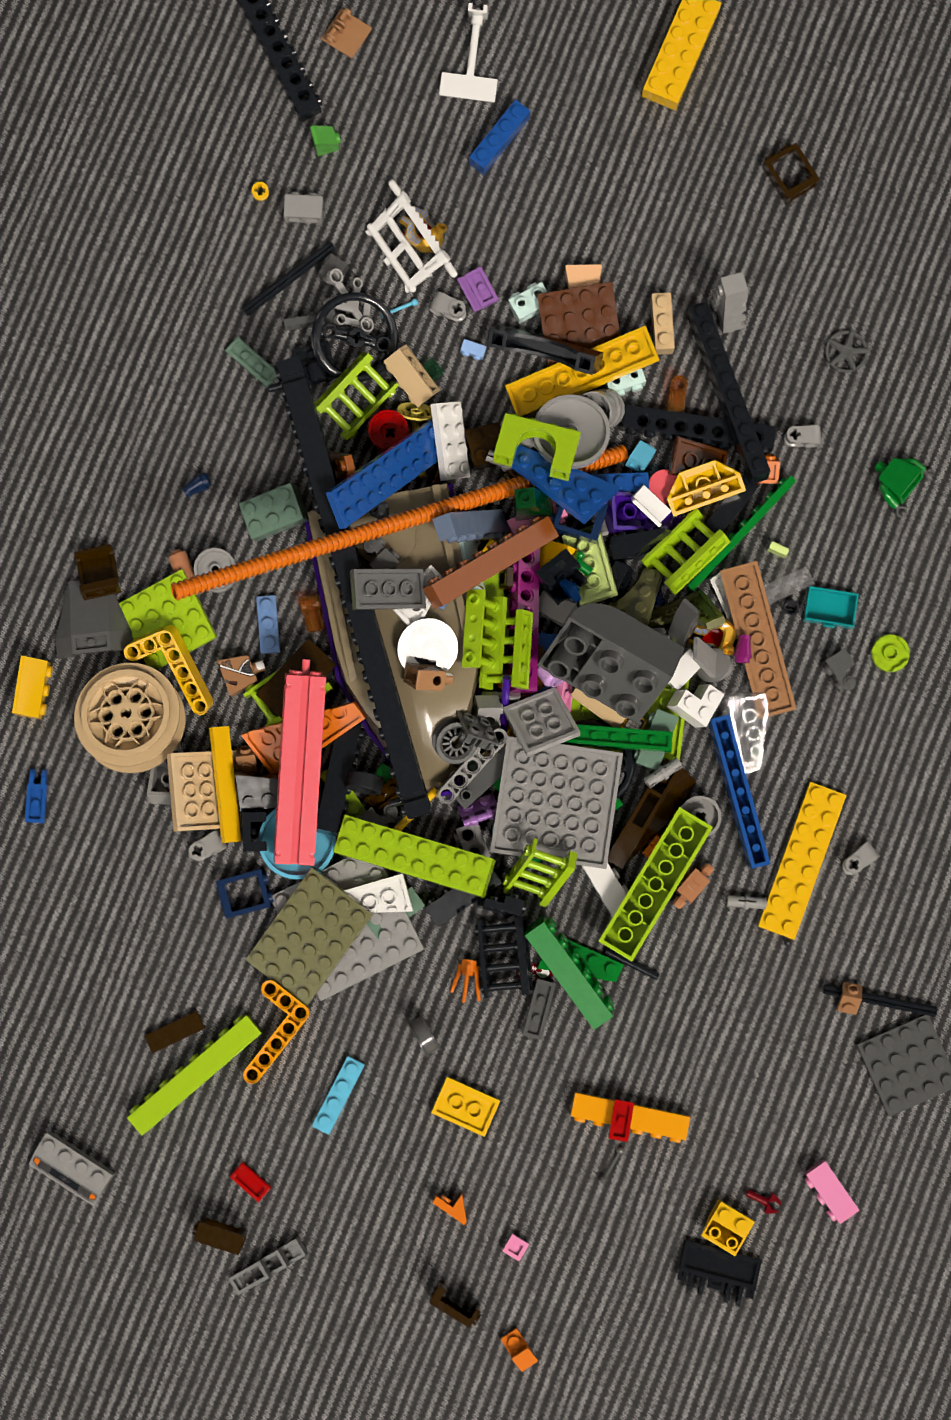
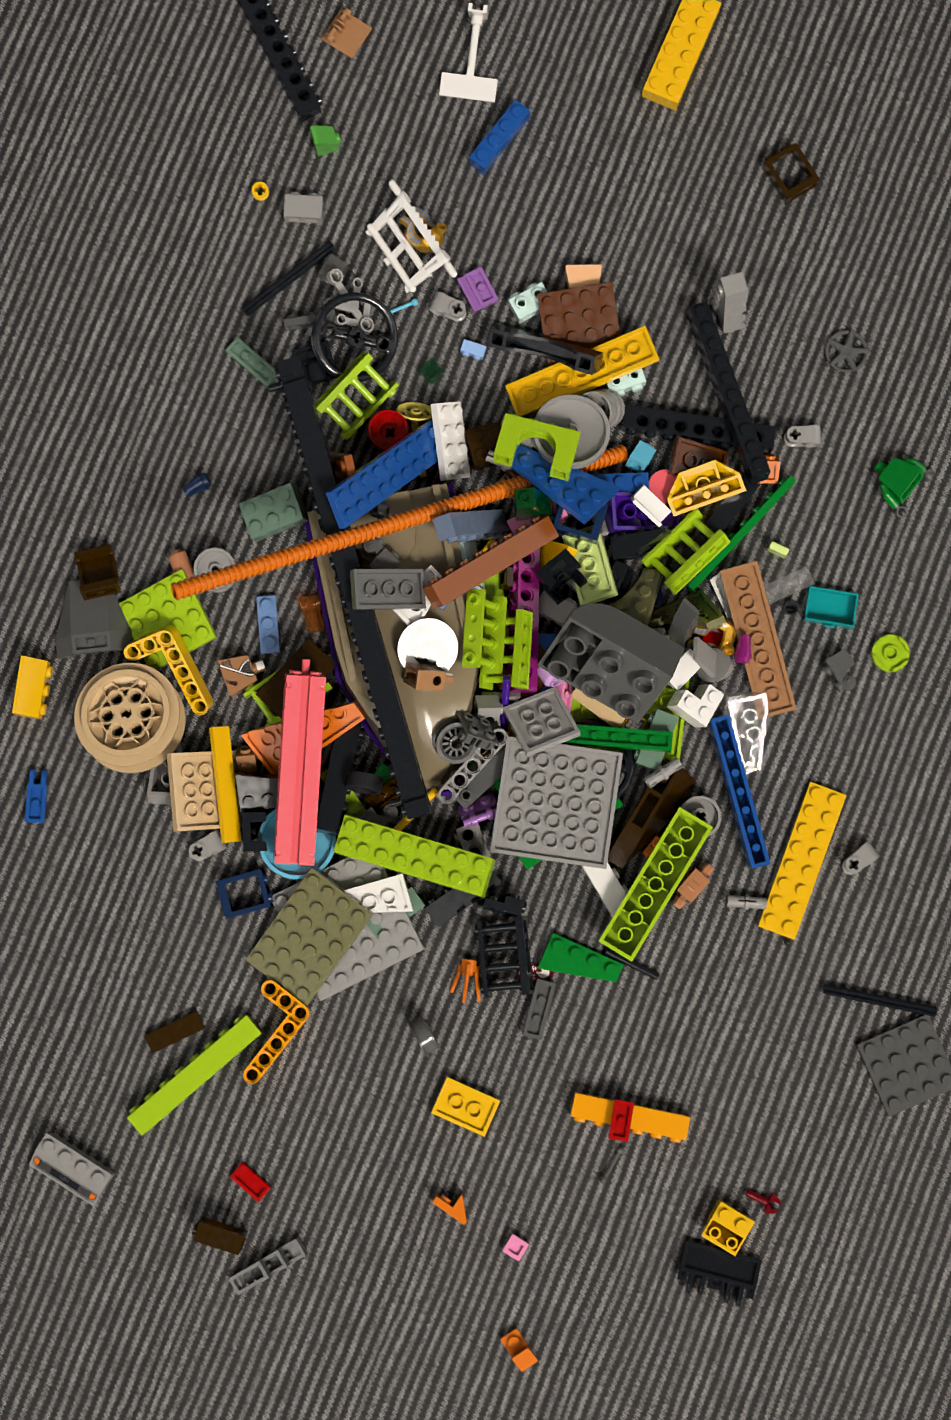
(338, 1095): medium azure plate -> none
(411, 375): tan brick -> none
(452, 1309): dark brown panel -> none
(551, 884): lime fence -> none
(569, 971): green brick -> none
(570, 590): blue plate -> none
(585, 568): green arm -> none
(662, 323): tan brick -> none
(677, 397): clear orange piece -> none
(830, 1192): bright pink brick -> none
(850, 998): medium nougat bracket -> none

